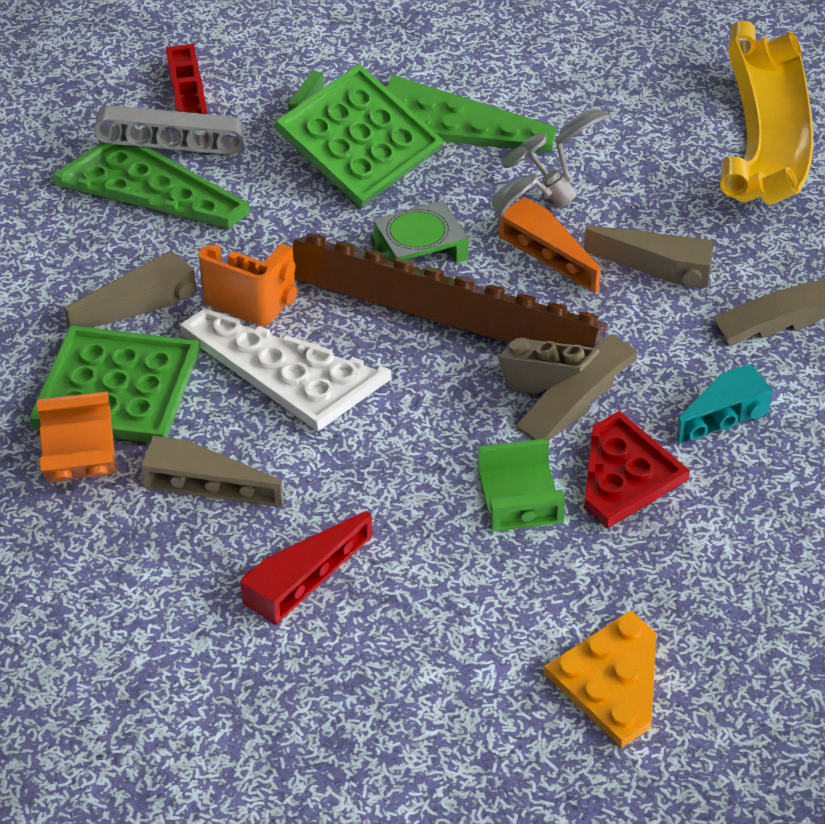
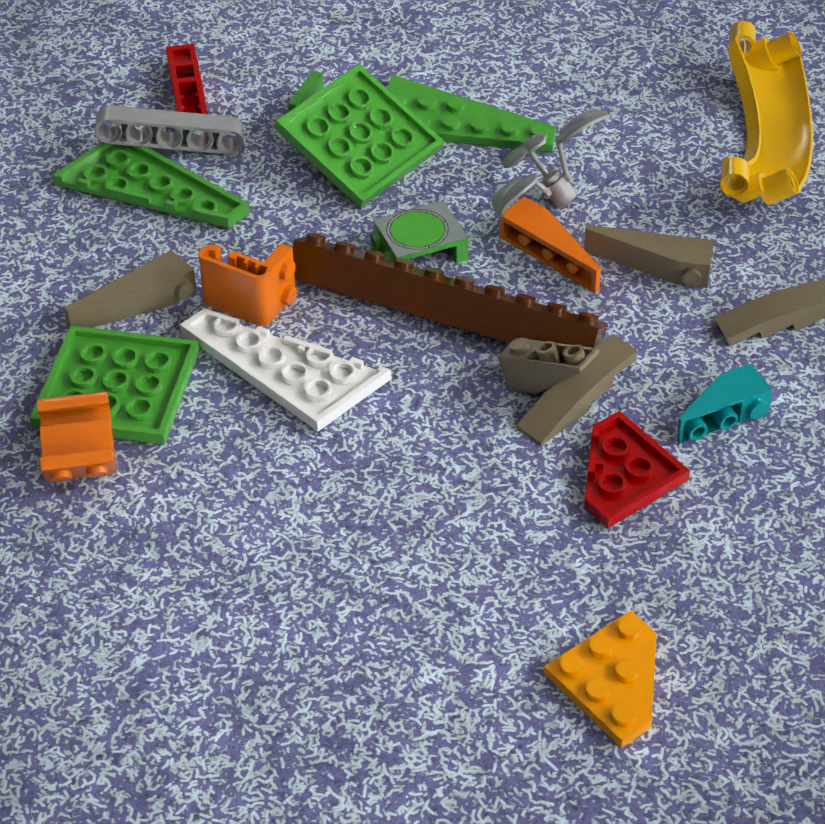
(197, 471): dark tan slope -> none
(295, 572): red slope -> none
(519, 485): bright green panel -> none

